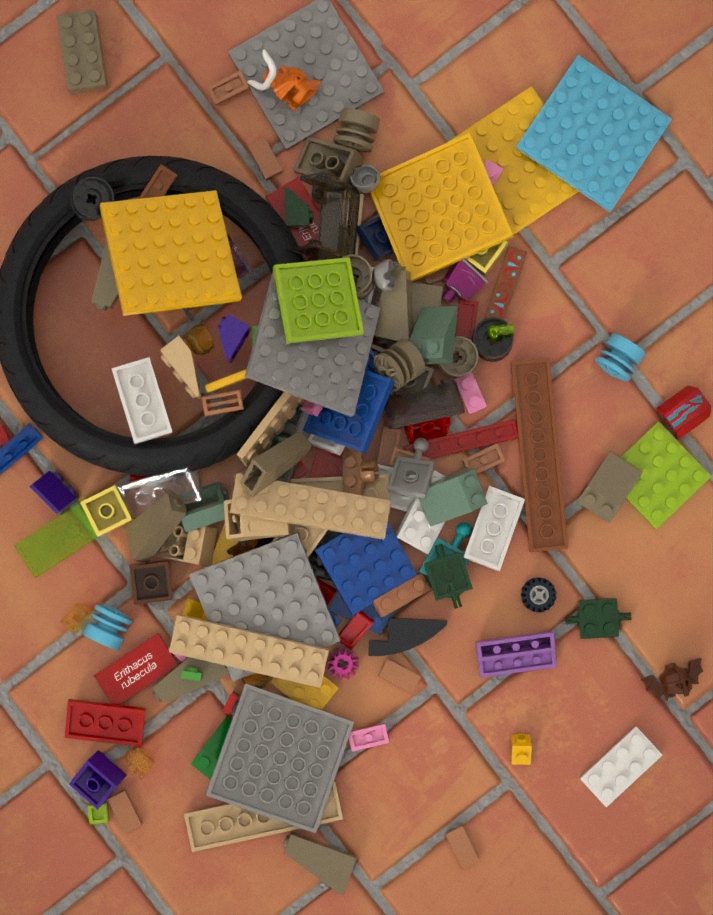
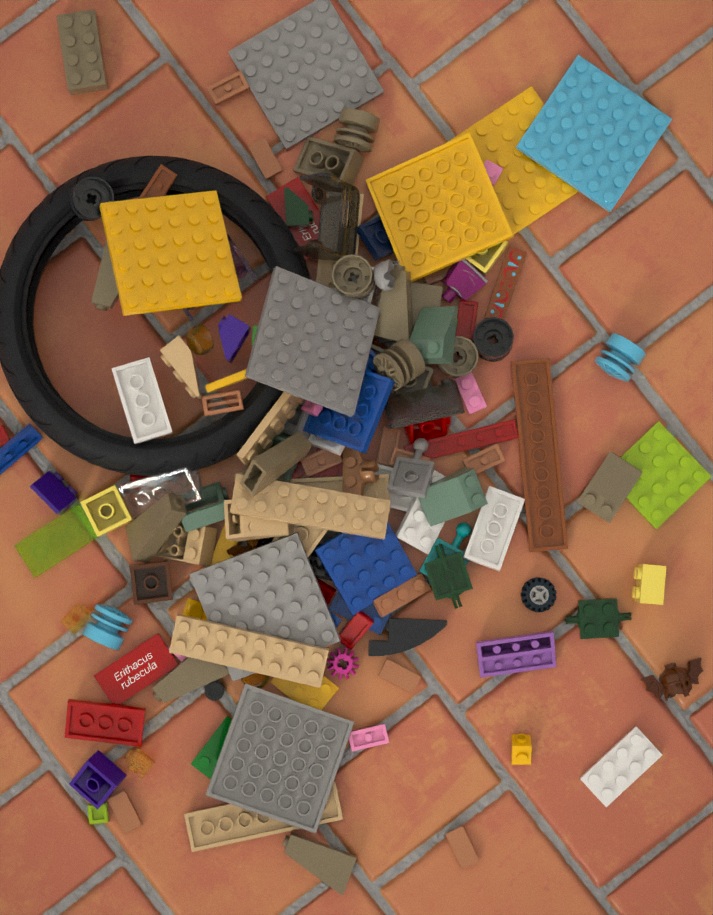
(192, 673): bright green plate -> none
(214, 690): none -> black tile
(231, 702): red tile -> none
(289, 85): orange helmet -> none
(318, 300): lime plate -> none
(320, 461): none -> nougat plate
(365, 178): light grey hair -> none
(496, 330): clear neon green arm -> none
(649, 584): none -> light yellow brick
(685, 410): red slope -> none

